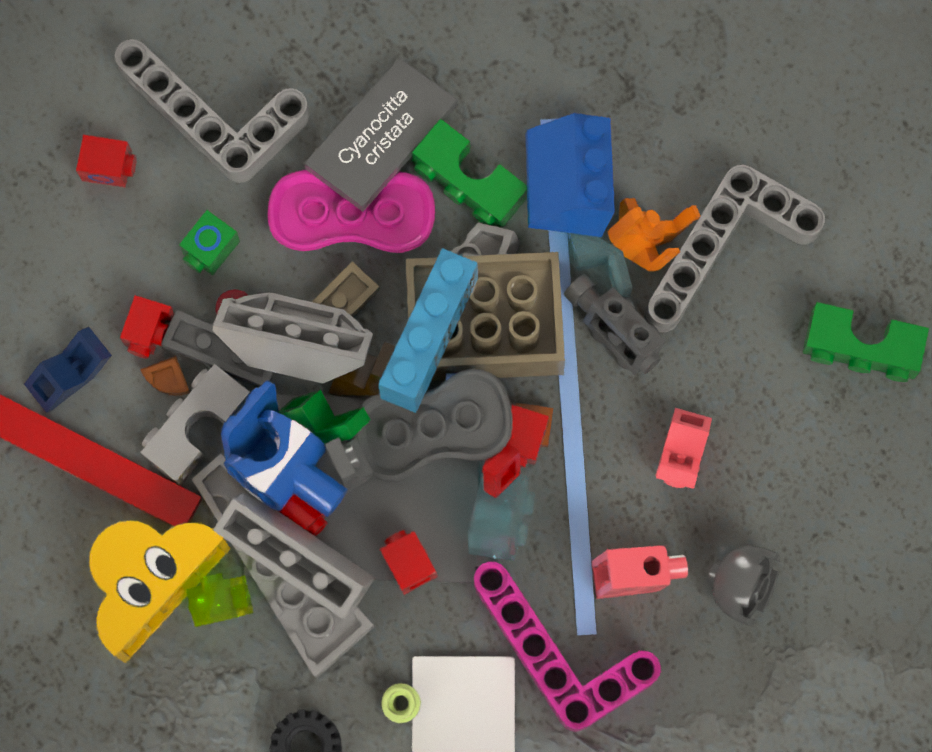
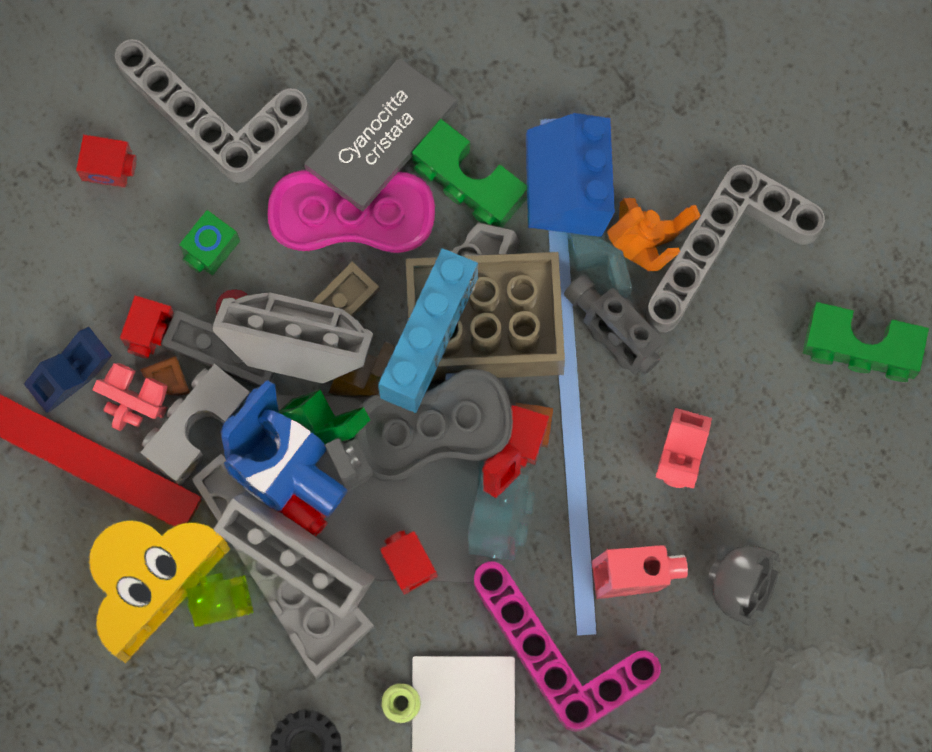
(116, 387): none -> coral hips

